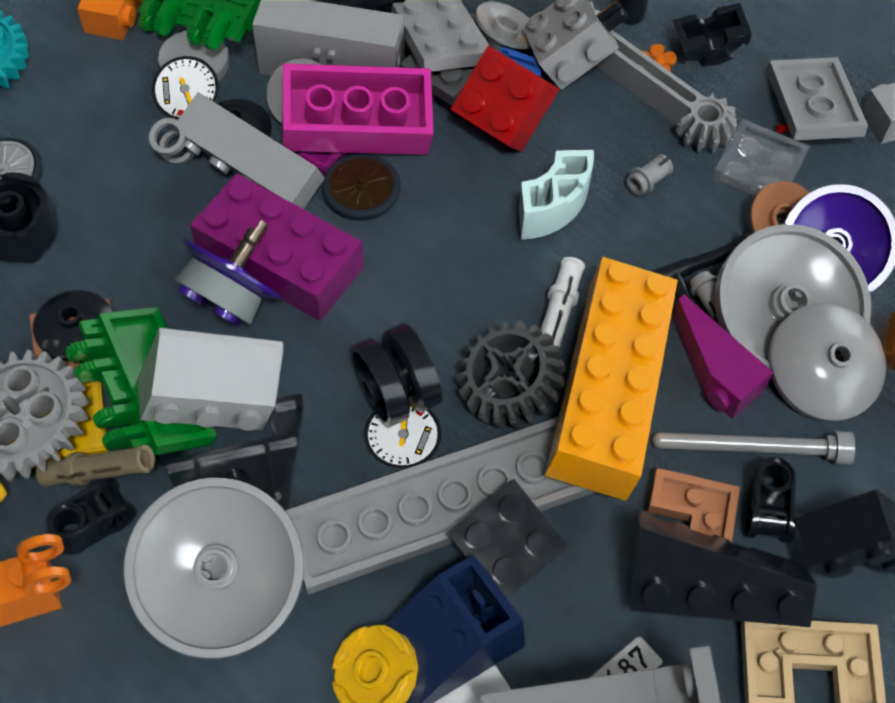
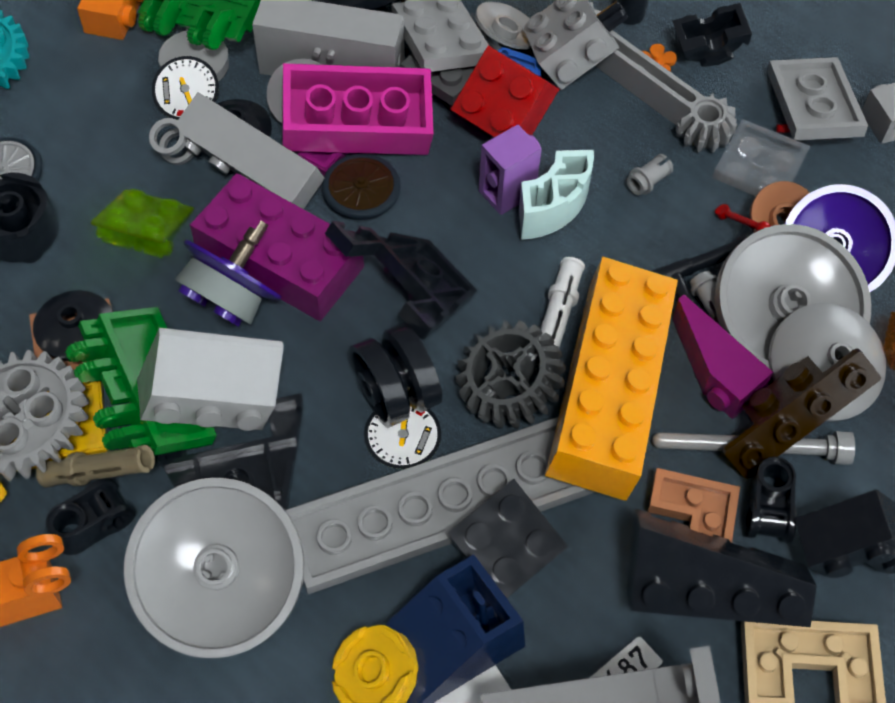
(141, 222): none -> clear neon green hinge
(432, 281): none -> black wing
(505, 164): none -> medium lavender brick
(724, 211): none -> red hinge
(797, 406): none -> dark brown bracket

